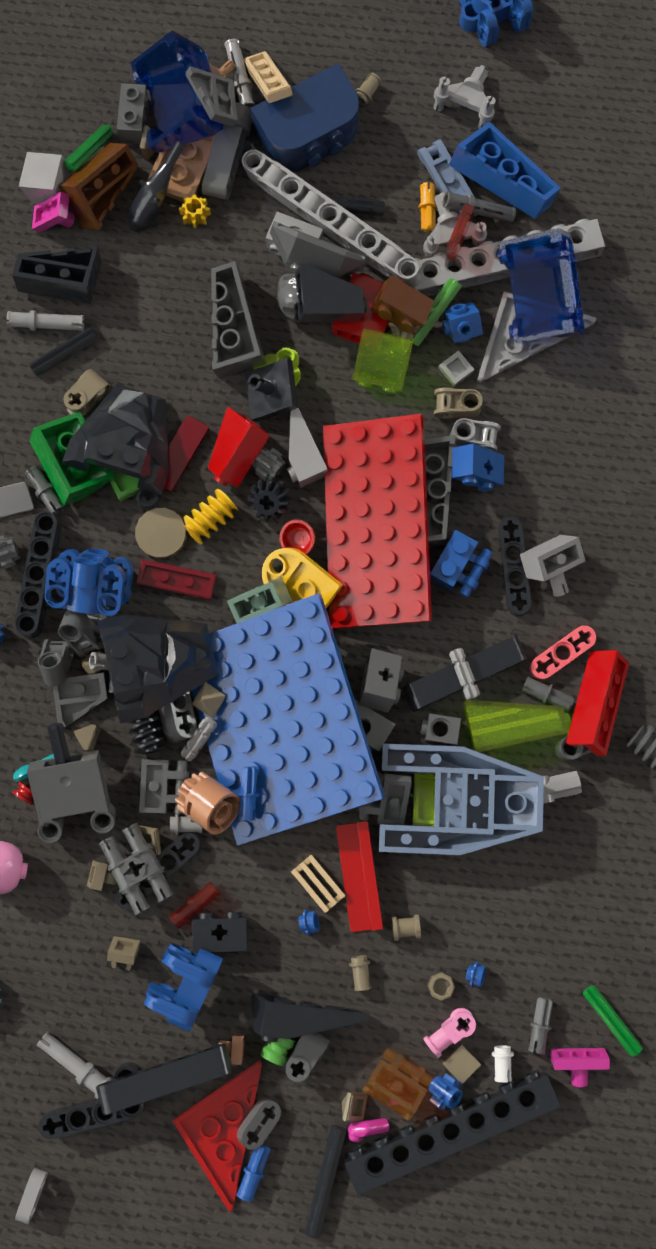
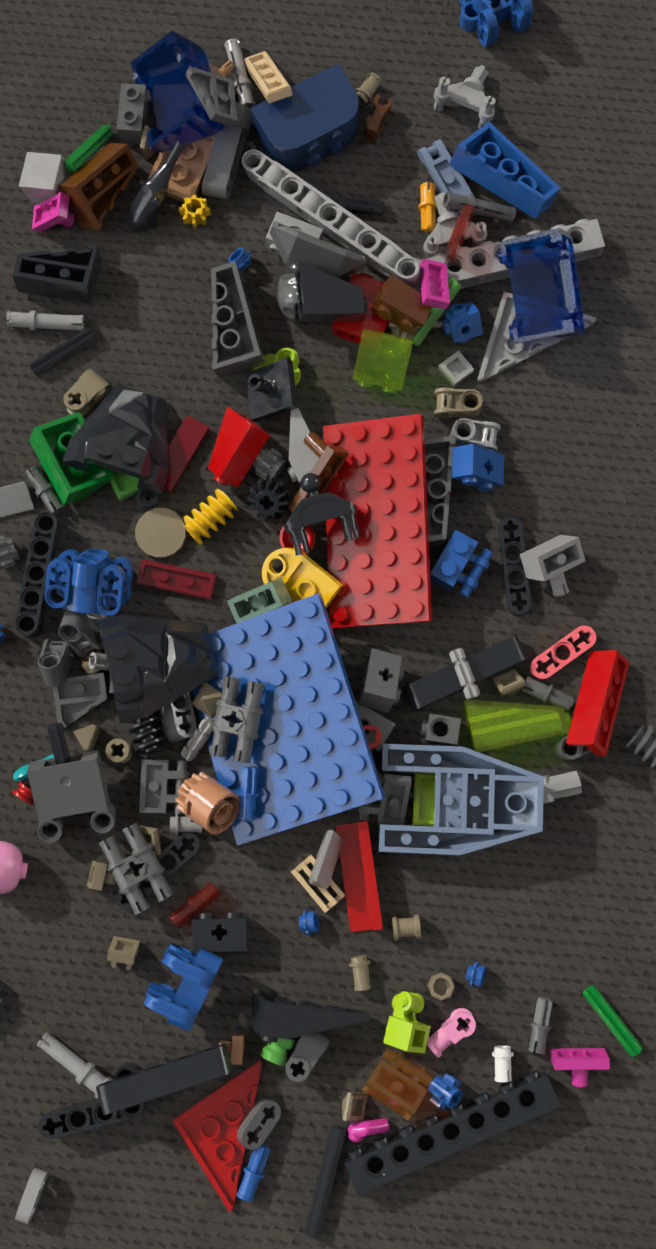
(127, 750): none -> dark tan bush
(241, 257): none -> blue plate
(248, 712): none -> dark grey pin
(317, 509): none -> black connector
(326, 860): none -> light grey slope
(327, 466): none -> reddish brown piece
(376, 121): none -> reddish brown plate
(377, 737): none -> red bush
(402, 1027): none -> lime brick
(434, 284): none -> dark pink tile
(461, 1063): dark tan tile -> none
(509, 682): none -> dark tan slope

